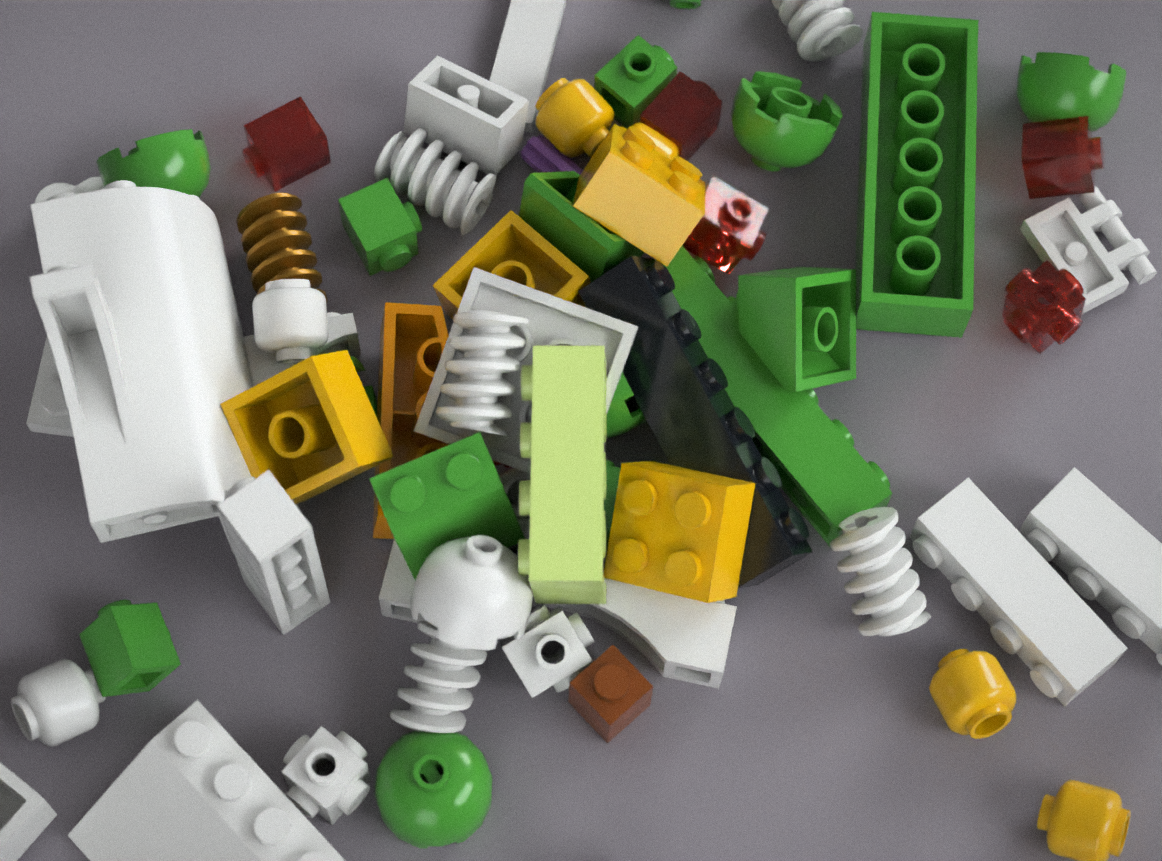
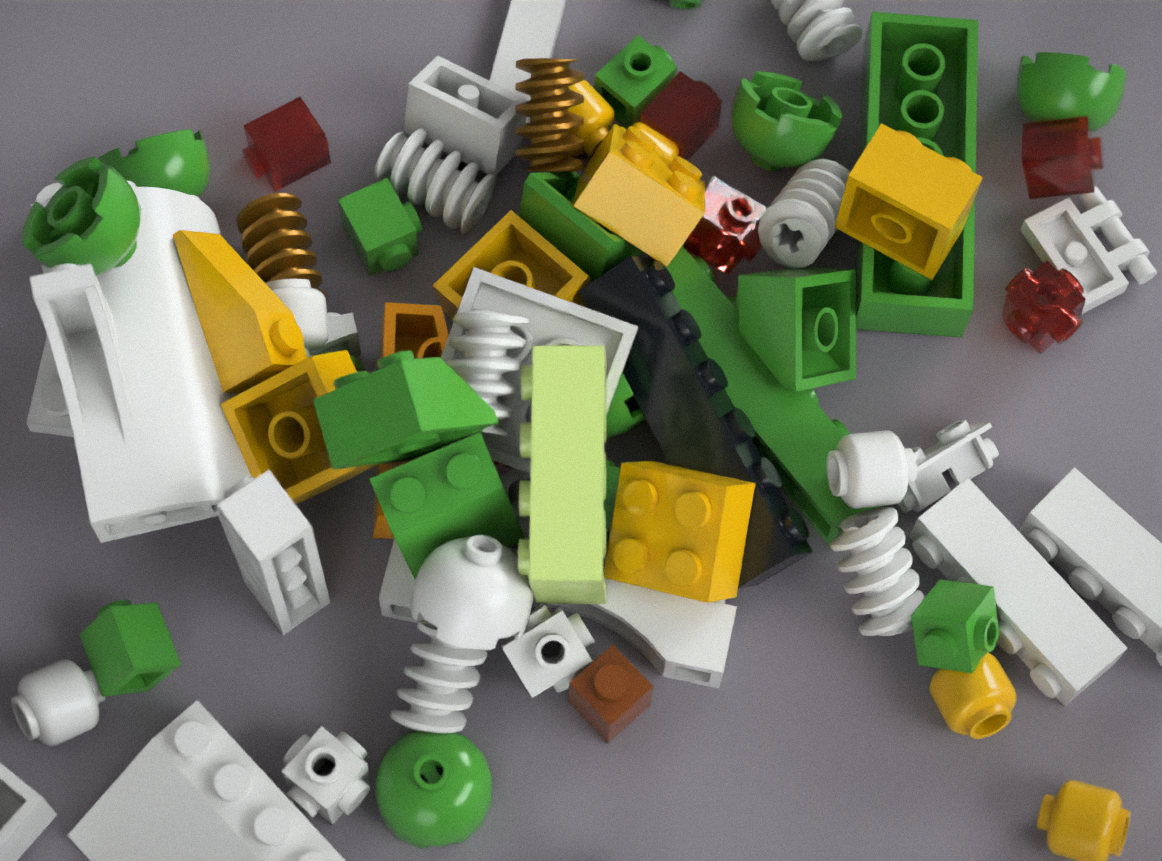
(86, 220): none -> bright green cylinder
(240, 316): none -> yellow slope
(398, 411): none -> bright green slope
(549, 114): none -> pearl gold piece
(804, 214): none -> white piece
(870, 469): none -> white head
(907, 200): none -> yellow brick
(955, 625): none -> bright green brick
(959, 452): none -> white hinge

